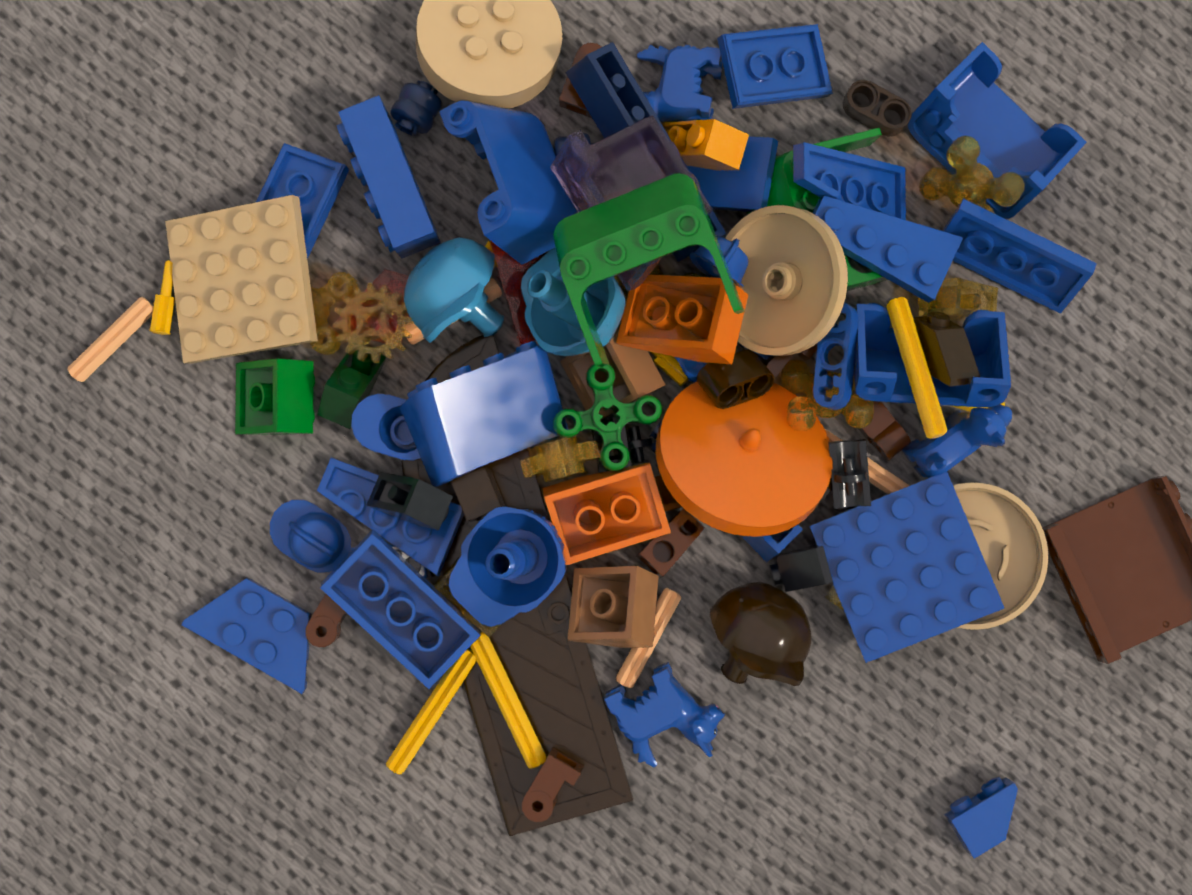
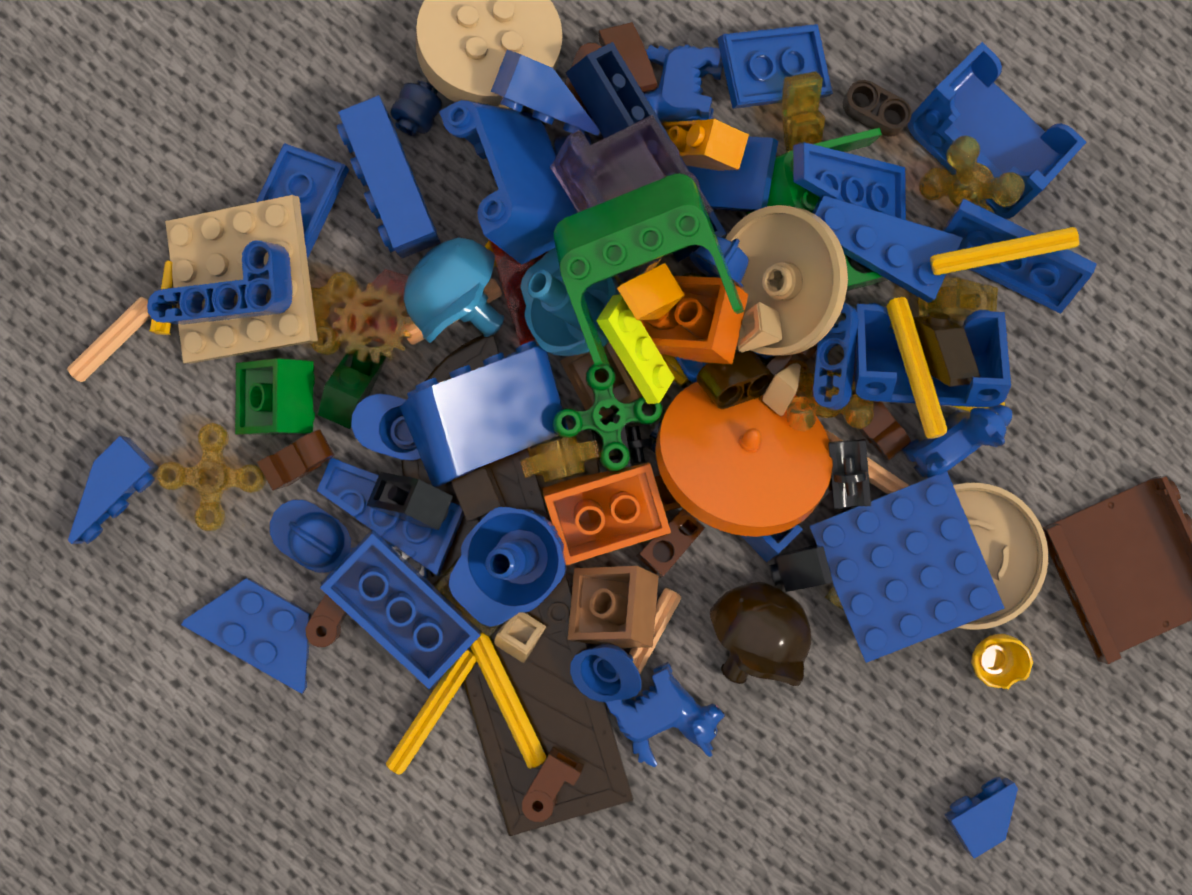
(110, 483): none -> blue slope
(195, 476): none -> clear yellow gear
(220, 296): none -> blue beam
(296, 460): none -> reddish brown leg
(519, 636): none -> tan slope
(539, 87): none -> blue slope
(605, 673): none -> blue piece
(632, 51): none -> reddish brown slope
(635, 350): none -> neon yellow plate
(651, 293): none -> light orange slope
(759, 328): none -> tan slope
(782, 389): none -> tan slope
(801, 110): none -> clear yellow slope
(1001, 661): none -> yellow hair
(1004, 251): none -> yellow axle

